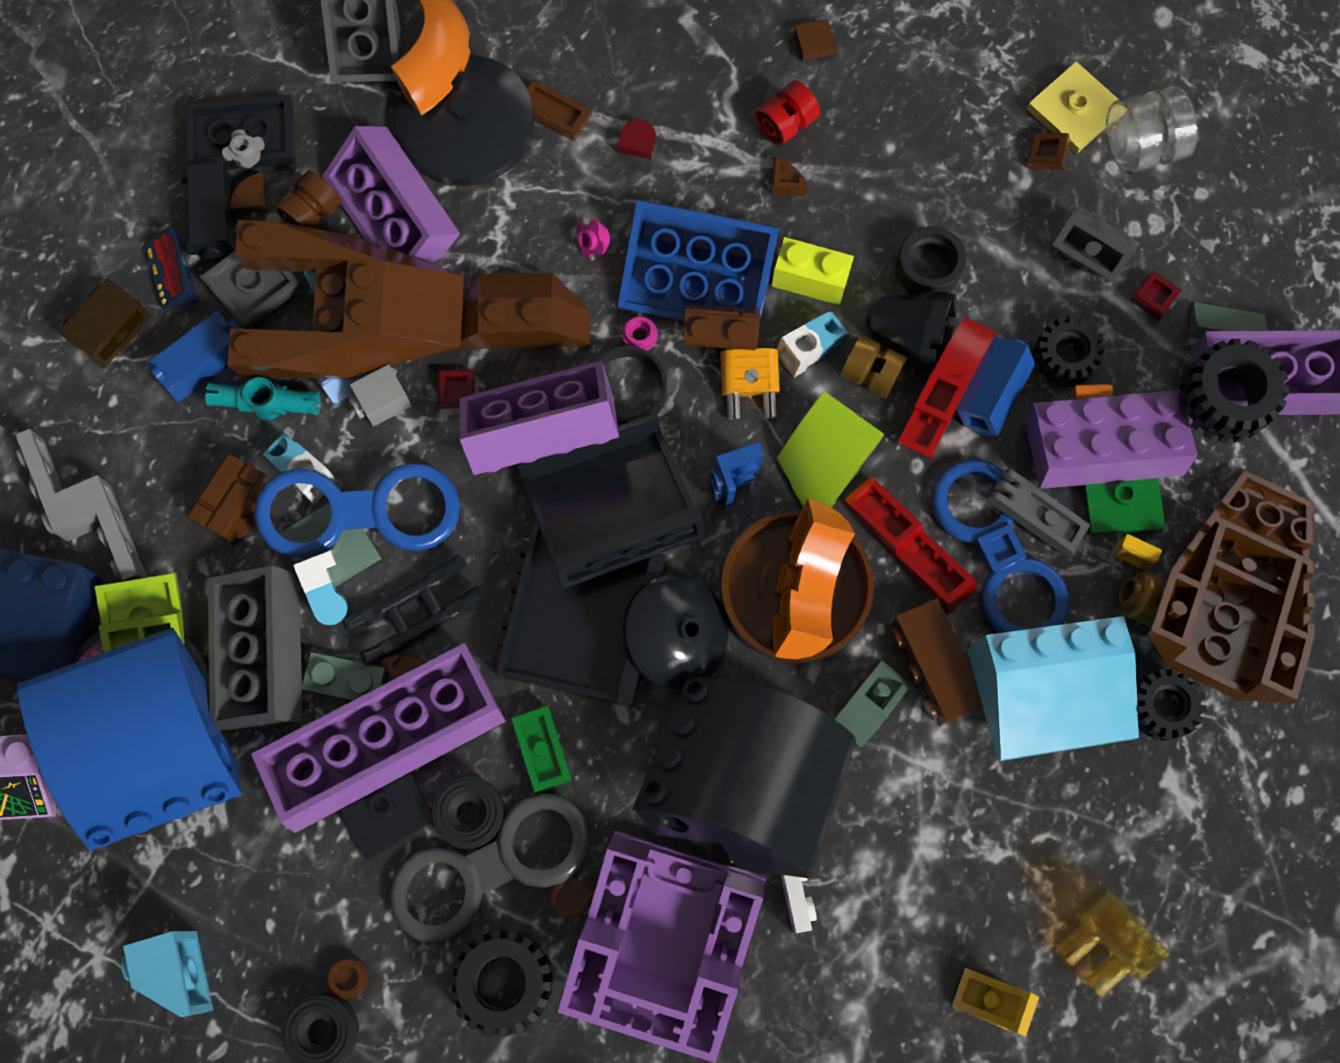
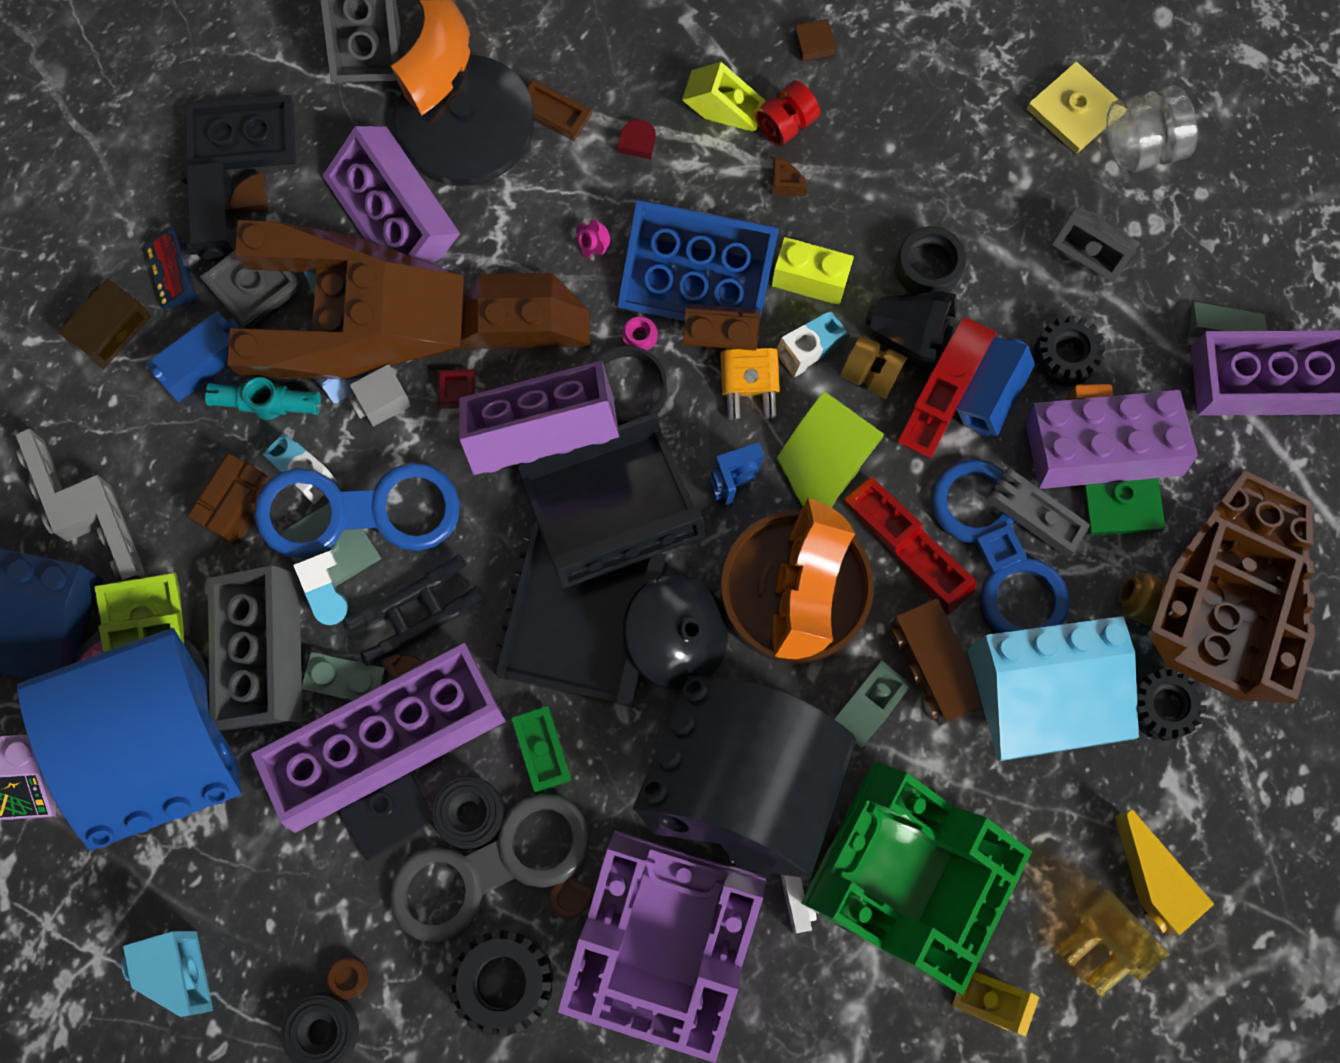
(247, 157): light grey plate -> none
(309, 202): reddish brown wheel -> none
(722, 97): none -> neon yellow slope
(917, 877): none -> green slope
(1048, 151): reddish brown tile -> none
(1136, 552): yellow tile -> none
(1155, 295): dark red tile -> none
(1161, 883): none -> yellow slope
(1249, 368): black tyre -> none

